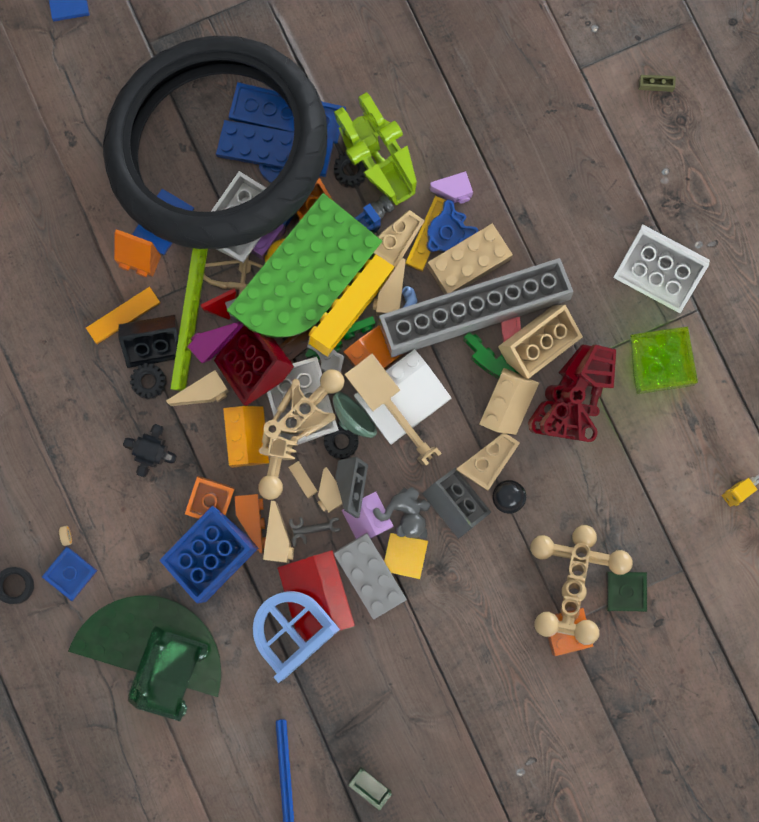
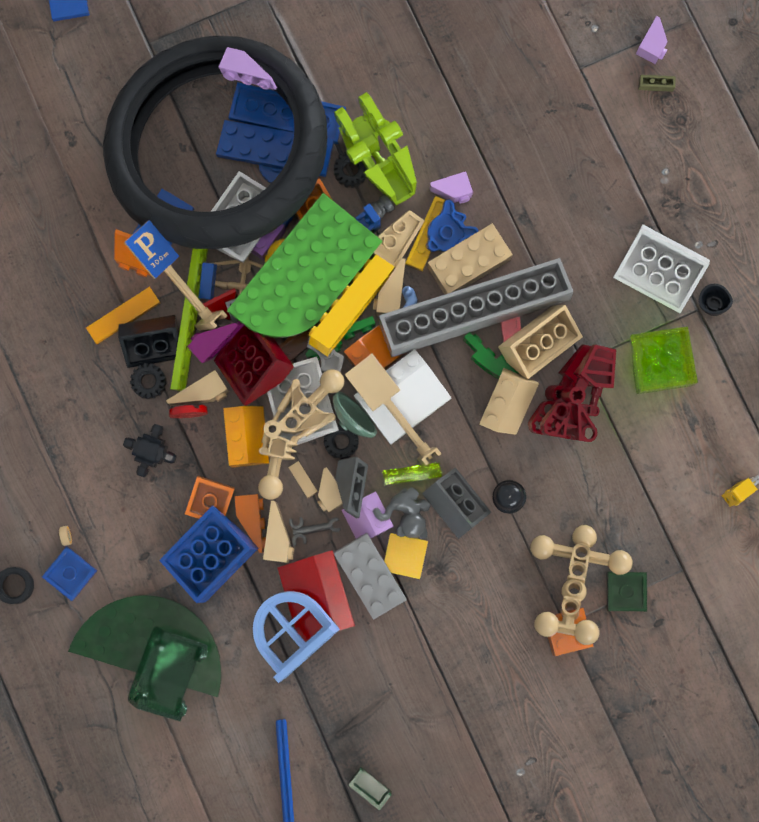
(157, 256): none -> piece
(188, 411): none -> red tile
(207, 281): none -> blue piece
(241, 67): none -> lavender slope
(412, 473): none -> clear neon green tile
(488, 463): tan wing -> none
(654, 43): none -> lavender slope
(715, 299): none -> black helmet

